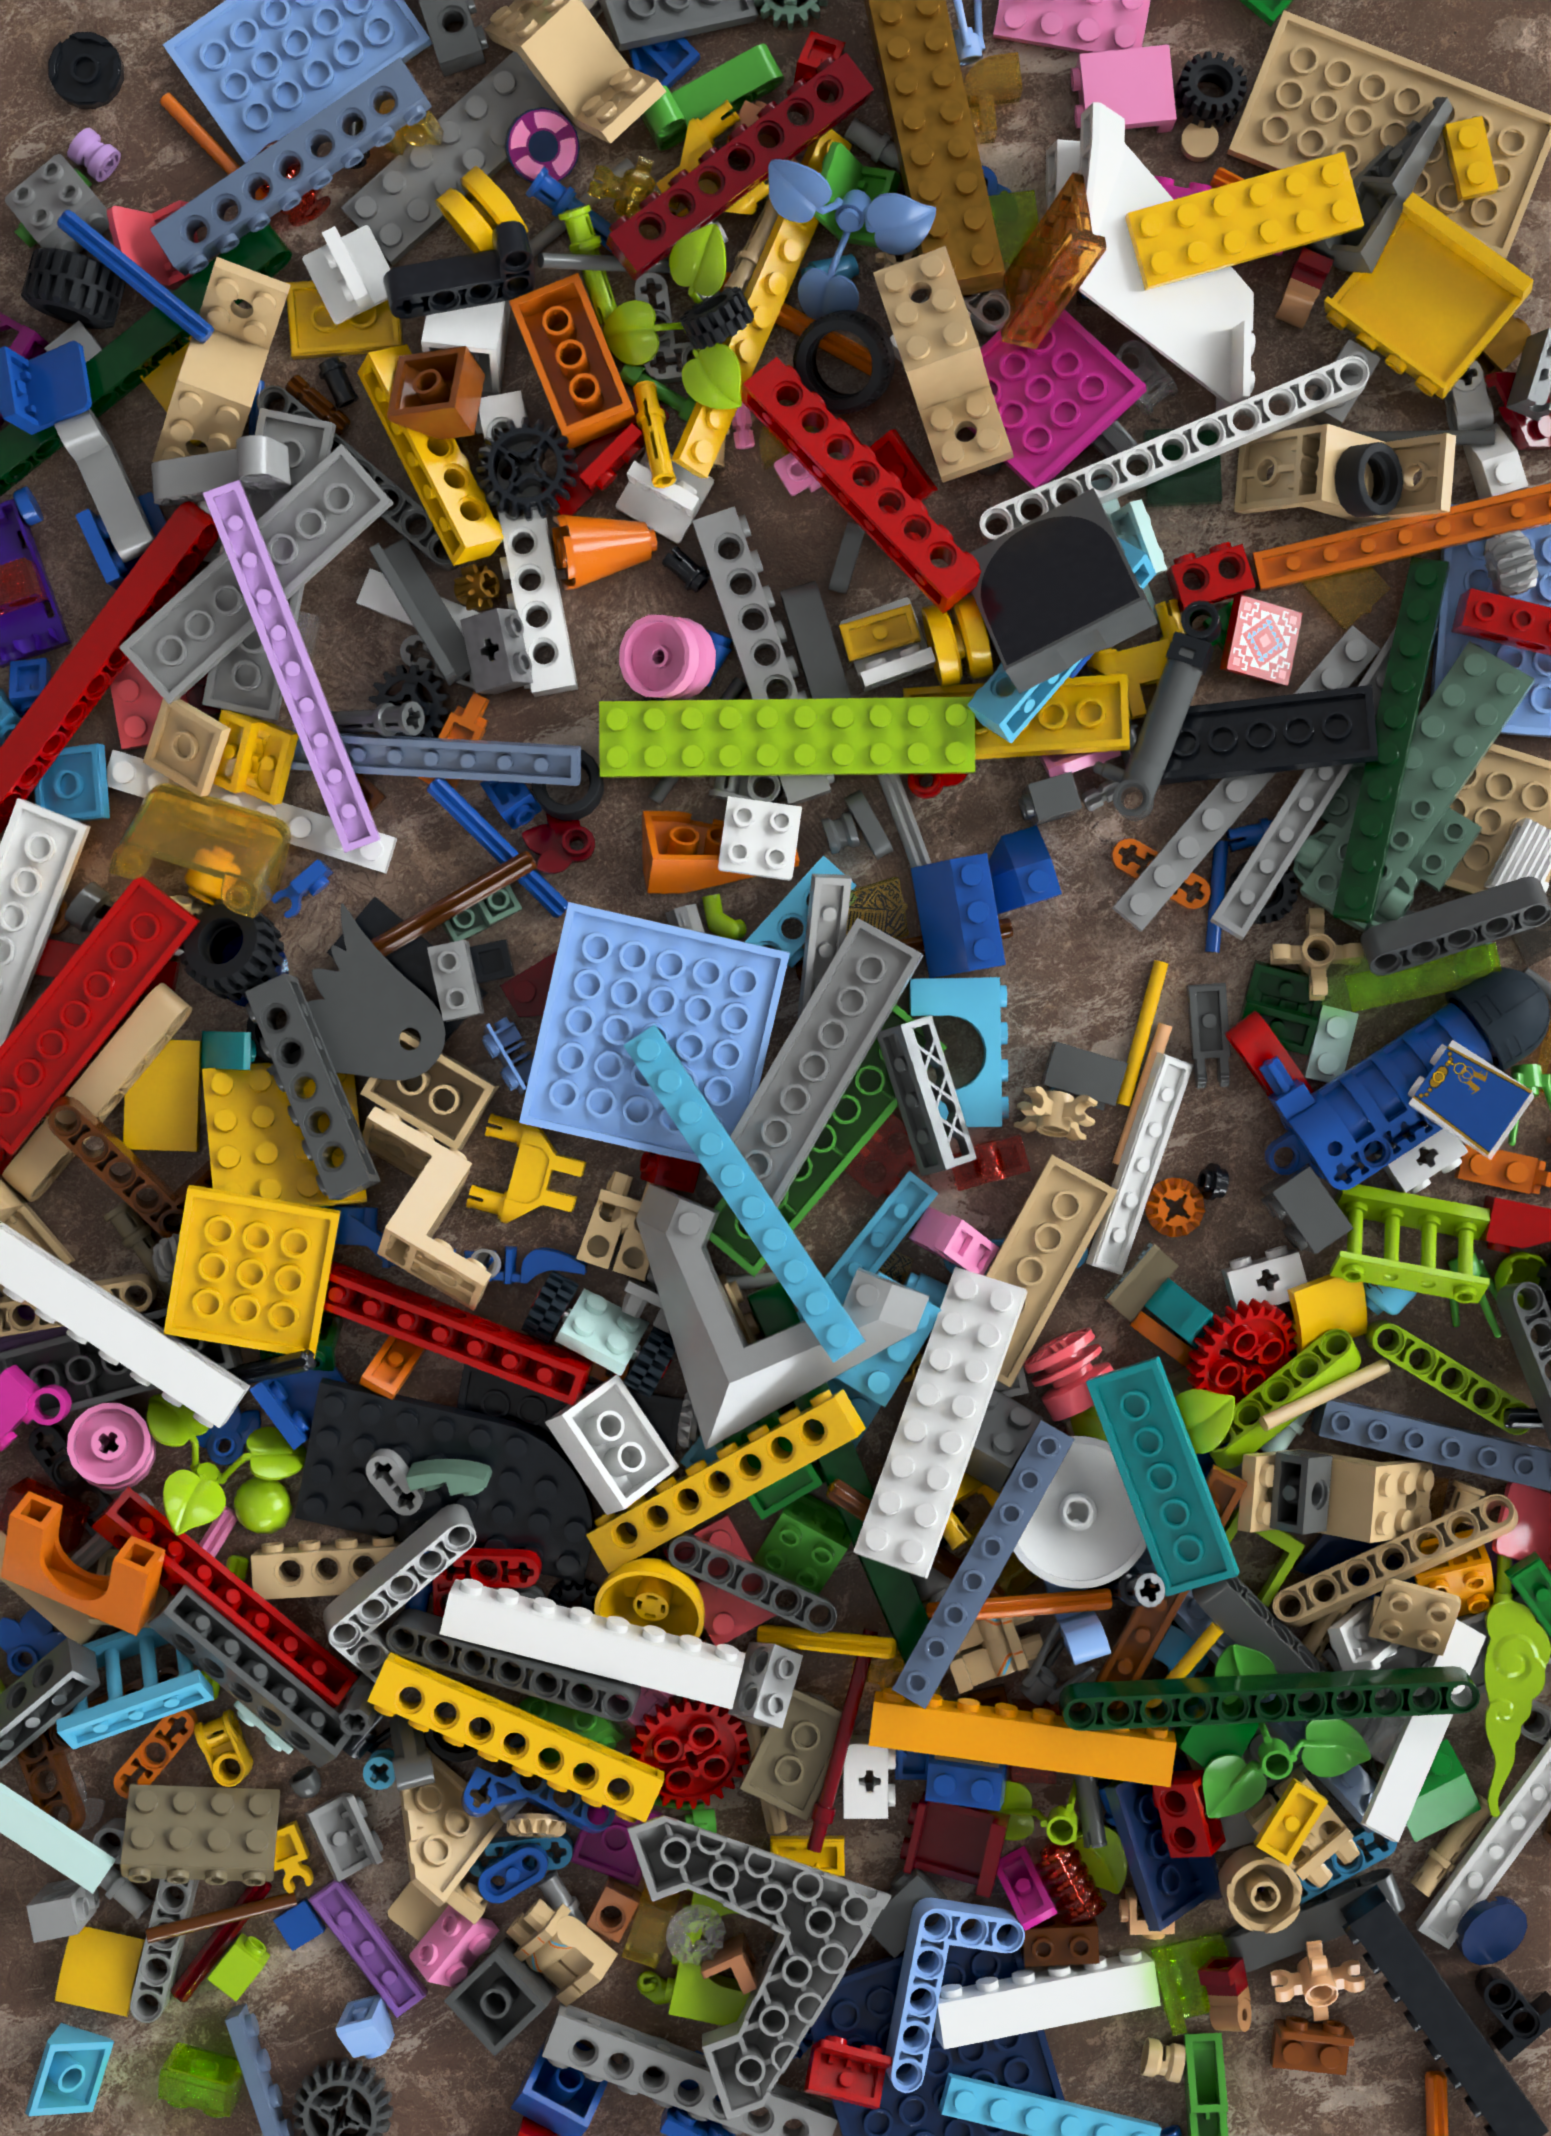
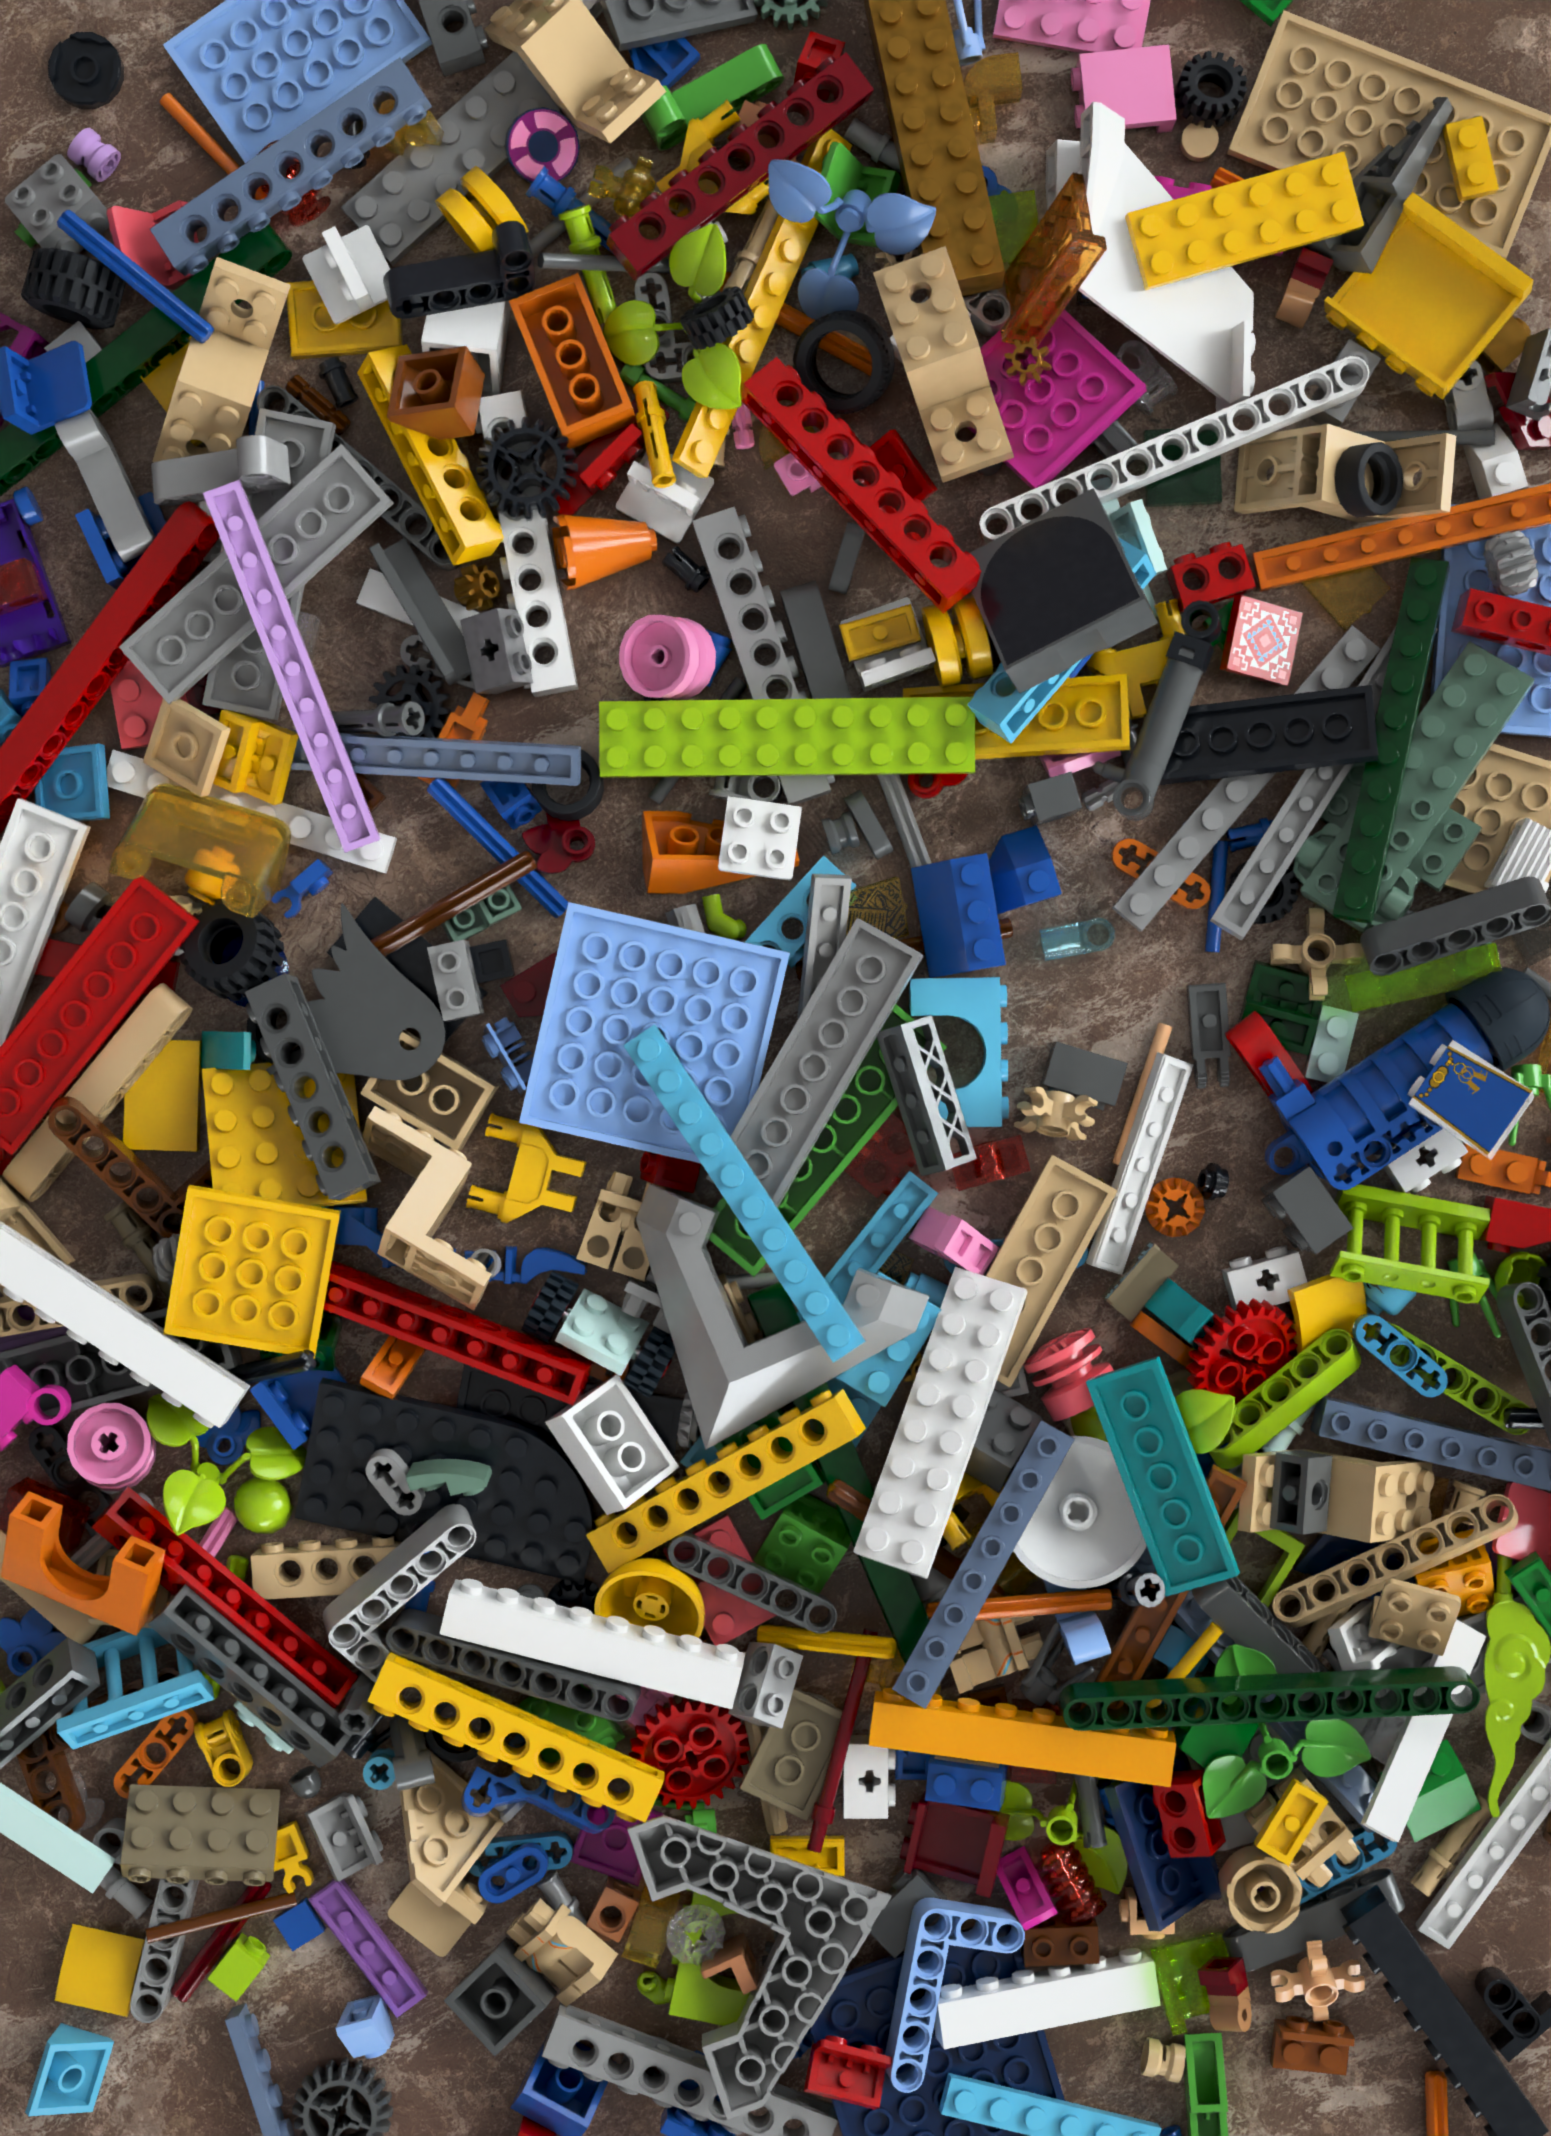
(61, 1910): light grey brick -> none
(201, 2080): clear neon green slope -> none
(443, 1582): red beam -> none
(452, 1947): bright pink bracket -> none
(536, 1826): tan gear -> none
(1022, 352): none -> pearl gold gear
(1072, 939): none -> clear light blue piece
(1142, 1032): yellow bar -> none
(1324, 1394): tan bar -> none
(1414, 1379): none -> dark azure beam
(1491, 1930): dark blue tile -> none

